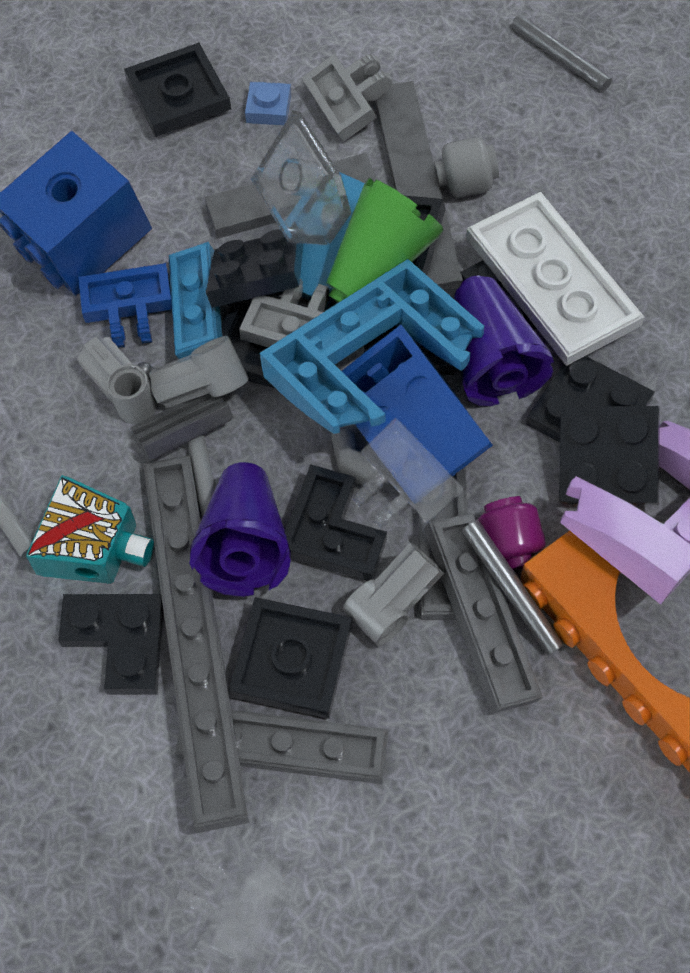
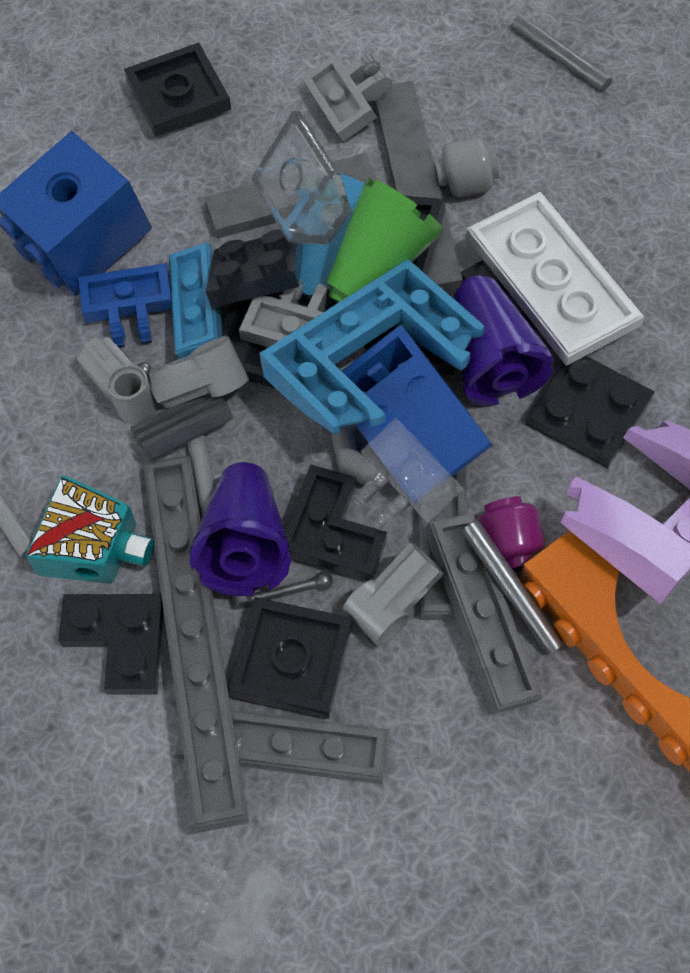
(268, 103): medium blue plate -> none
(321, 581): none -> flat silver hinge
(612, 450): black plate -> none

